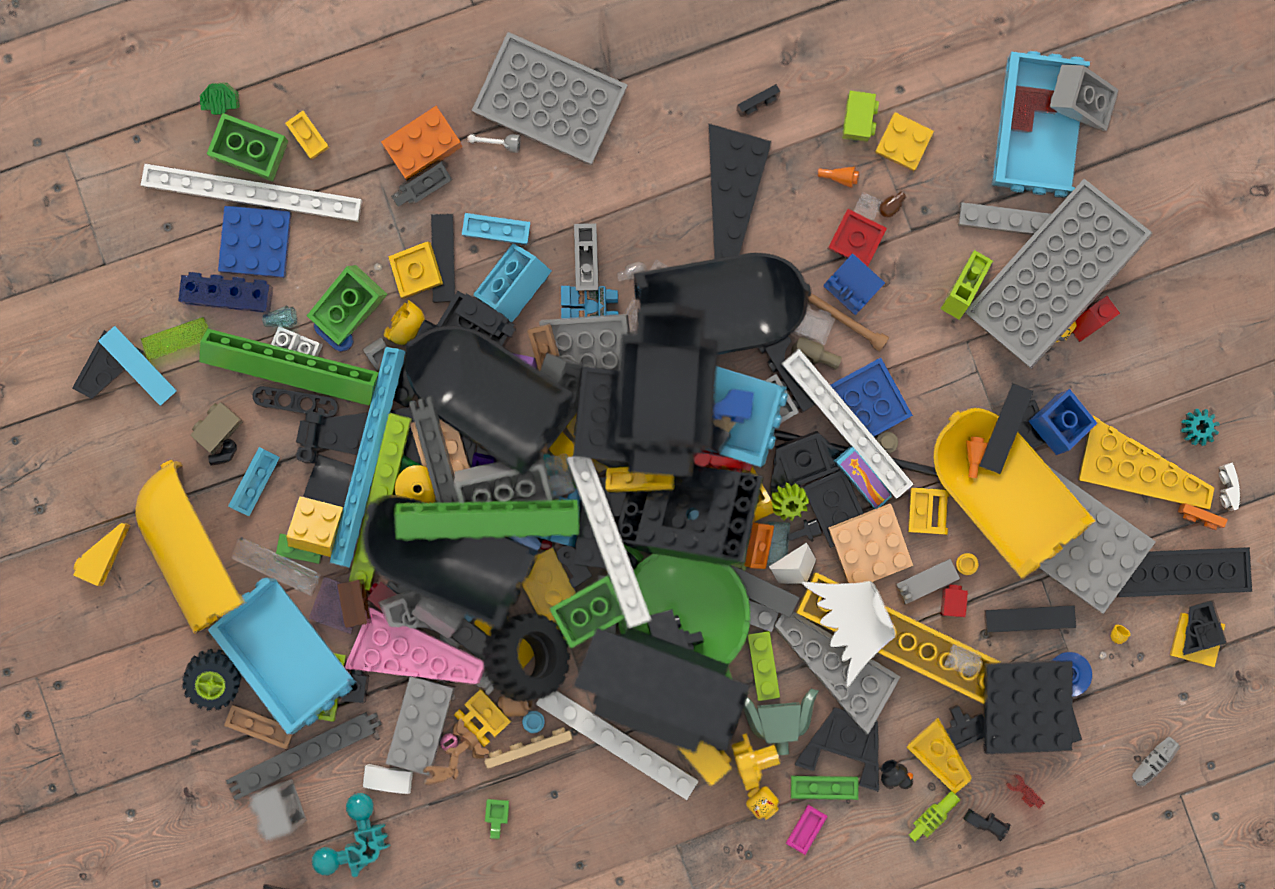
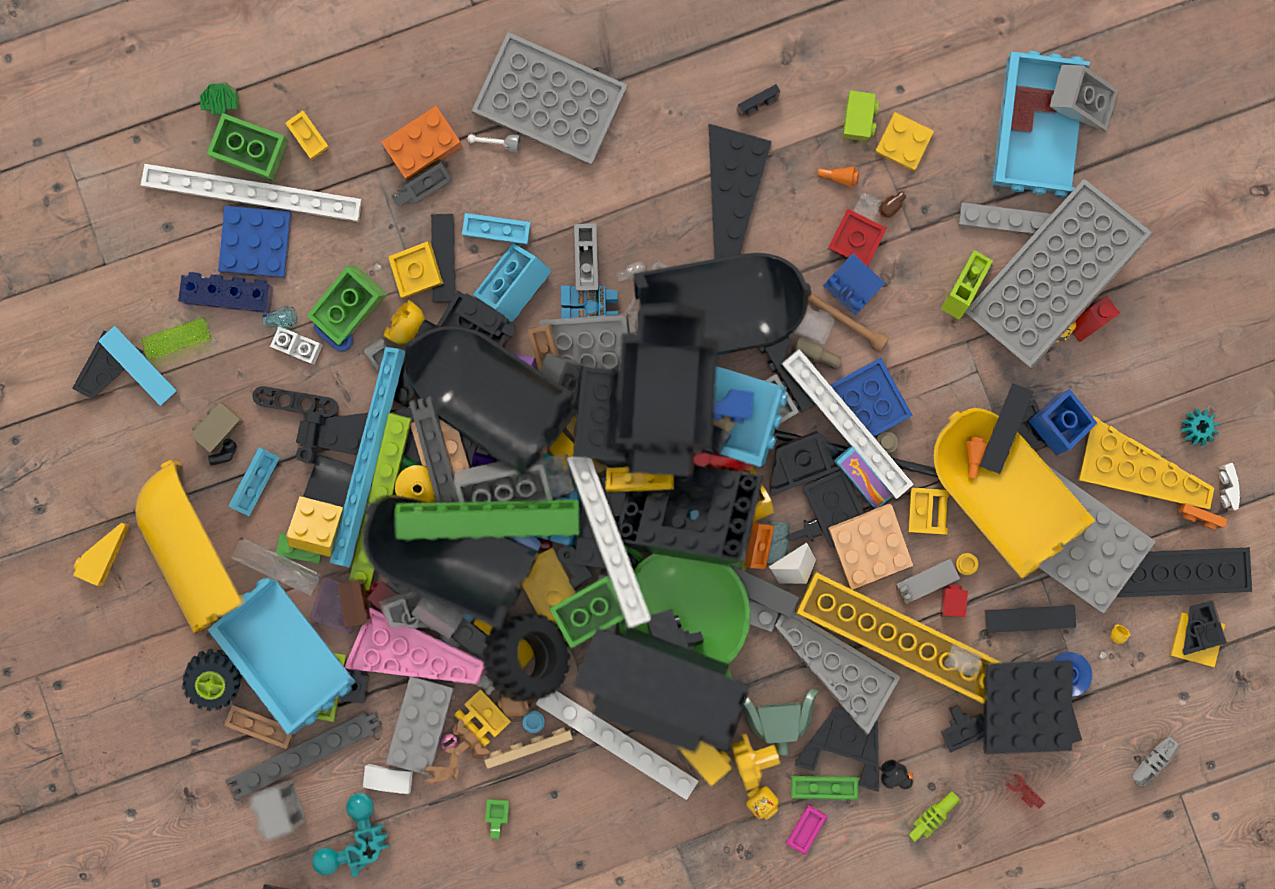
(288, 366): bright green brick -> none
(763, 666): lime plate -> none
(789, 501): lime gear -> none
(860, 620): white piece -> none
(940, 756): yellow wing -> none
(990, 824): black connector -> none

